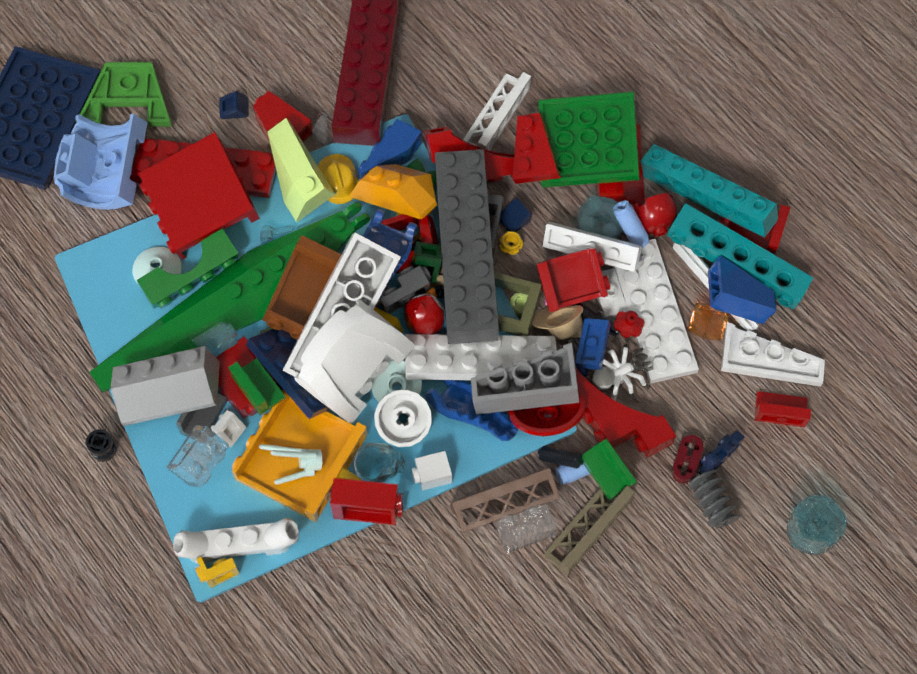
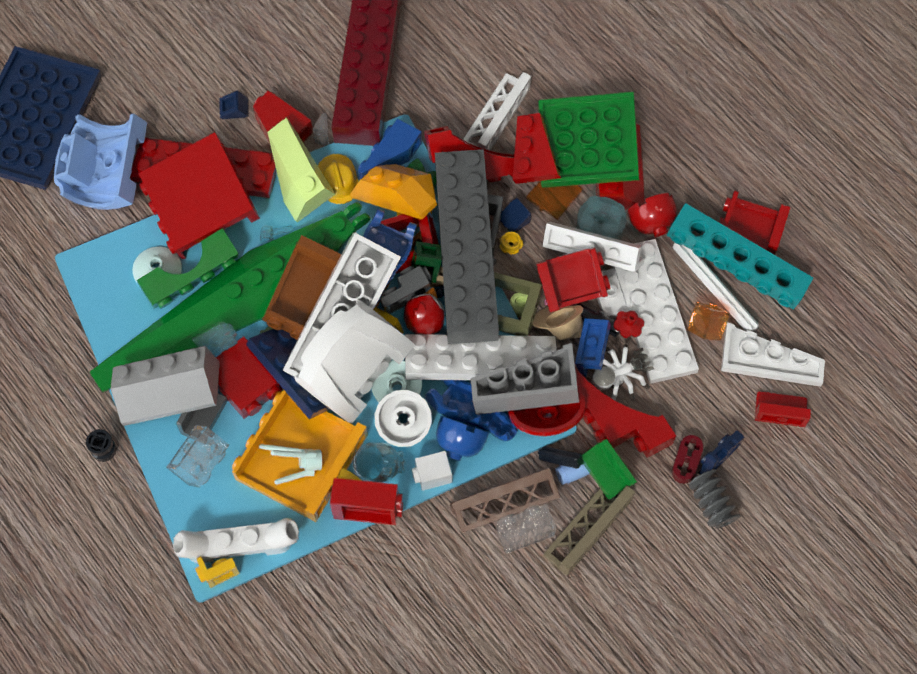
(127, 86): bright green wing -> none
(229, 427): white tile -> none
(257, 385): green panel -> none
(460, 438): none -> blue cylinder
(554, 199): none -> clear orange piece
(631, 223): light blue piece -> none
(709, 190): teal brick -> none
(739, 293): blue slope -> none
(825, 515): clear light blue brick -> none

